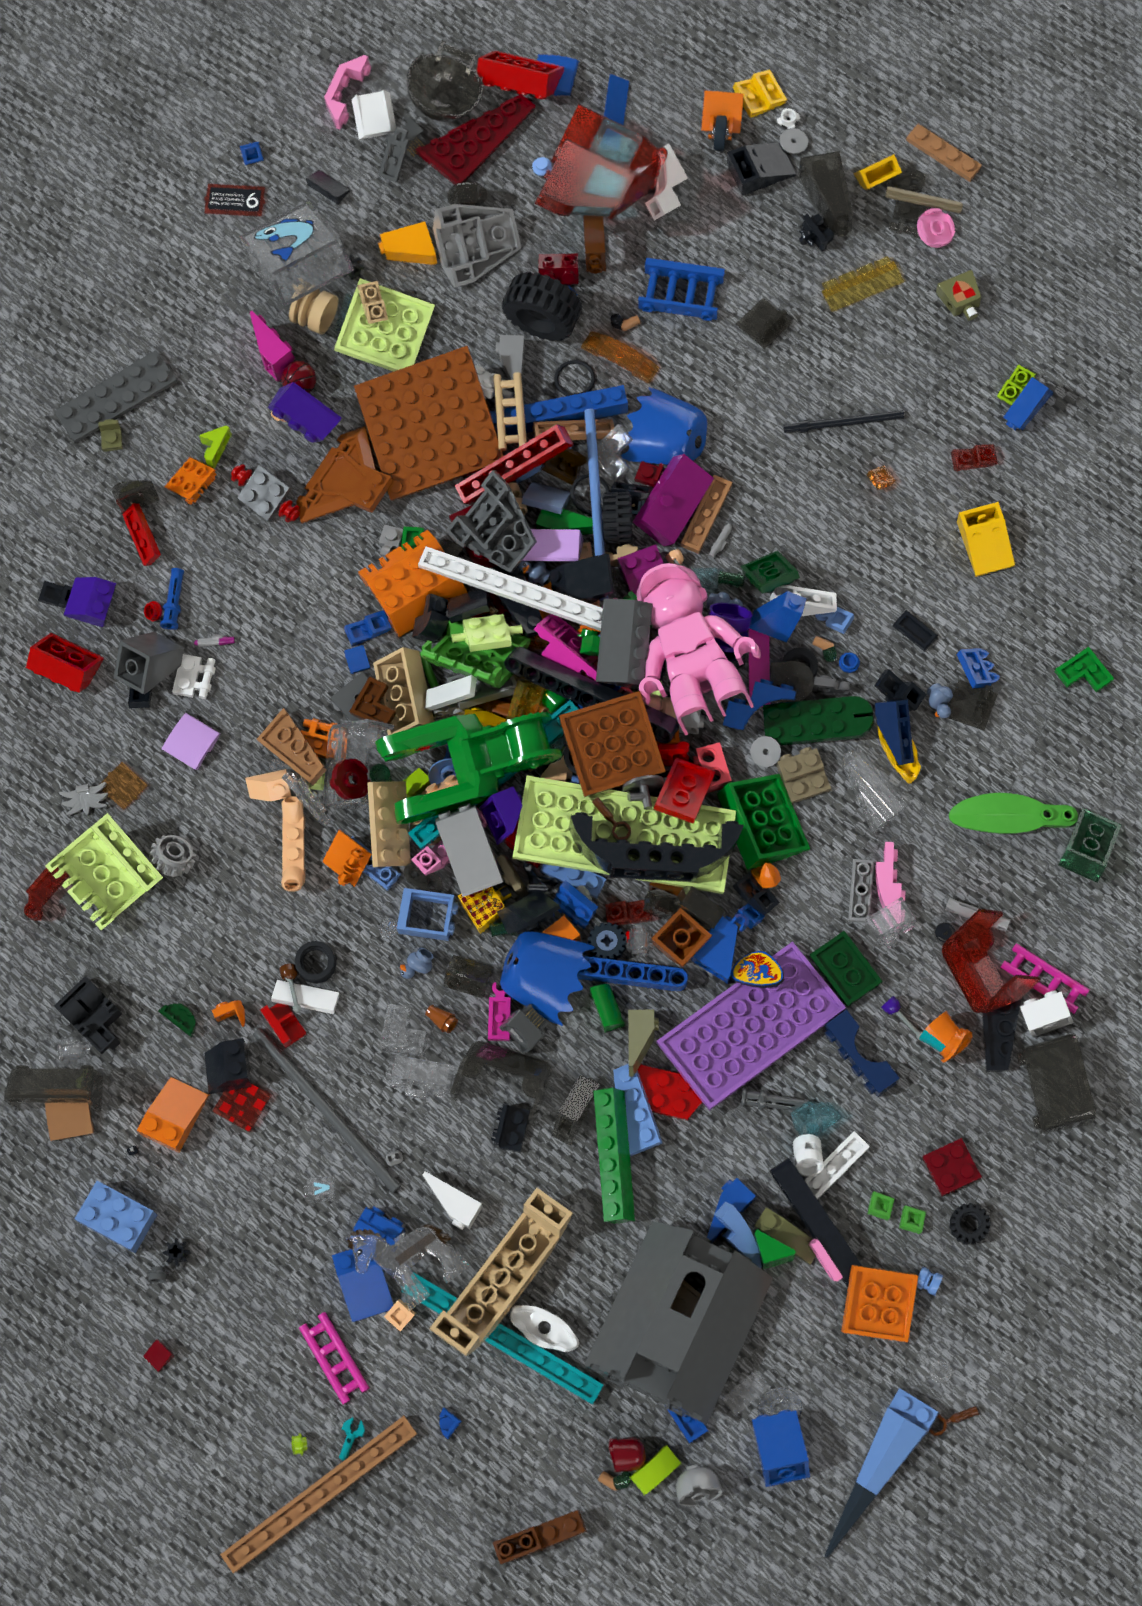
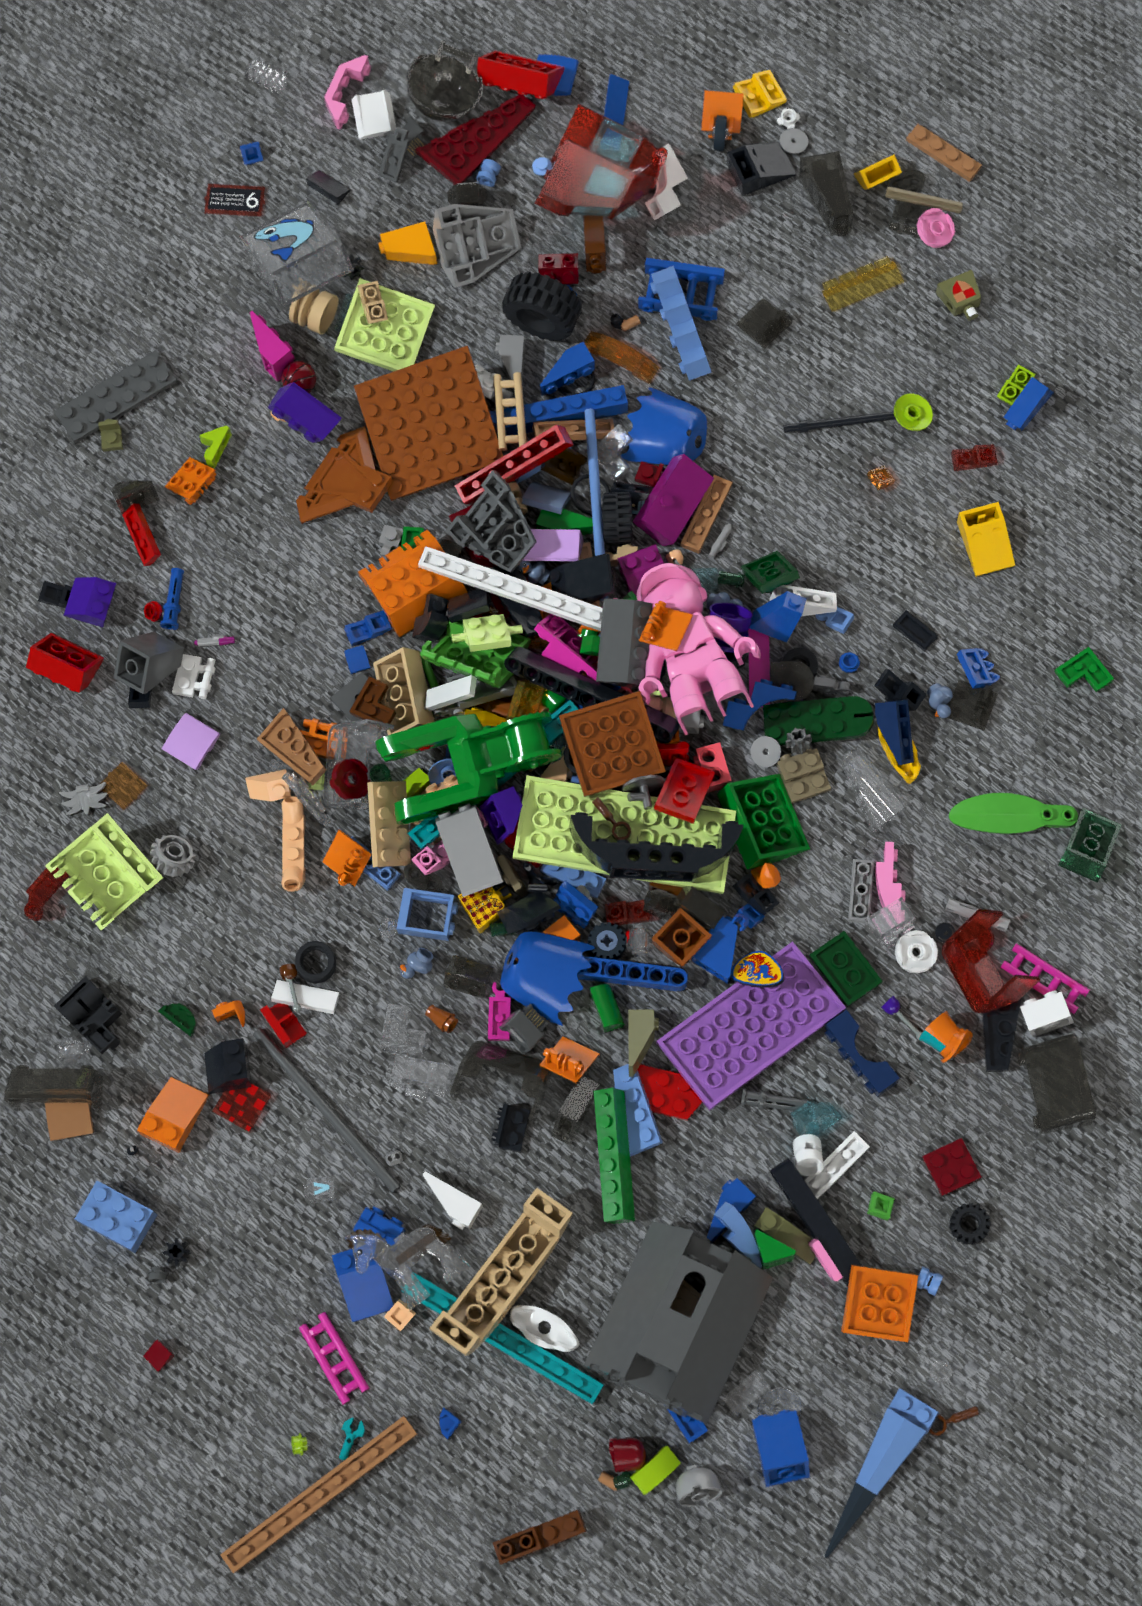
(265, 493): plate -> none
(266, 76): none -> clear piece
(488, 174): none -> medium blue wheel
(568, 1059): none -> orange hinge
(570, 366): none -> blue slope
(665, 627): none -> orange hinge
(682, 326): none -> medium blue brick
(798, 741): none -> dark grey gear
(812, 234): black hips -> none
(827, 647): arm -> none
(912, 1219): bright green tile -> none
(917, 407): none -> lime dish
(926, 949): none -> white plate

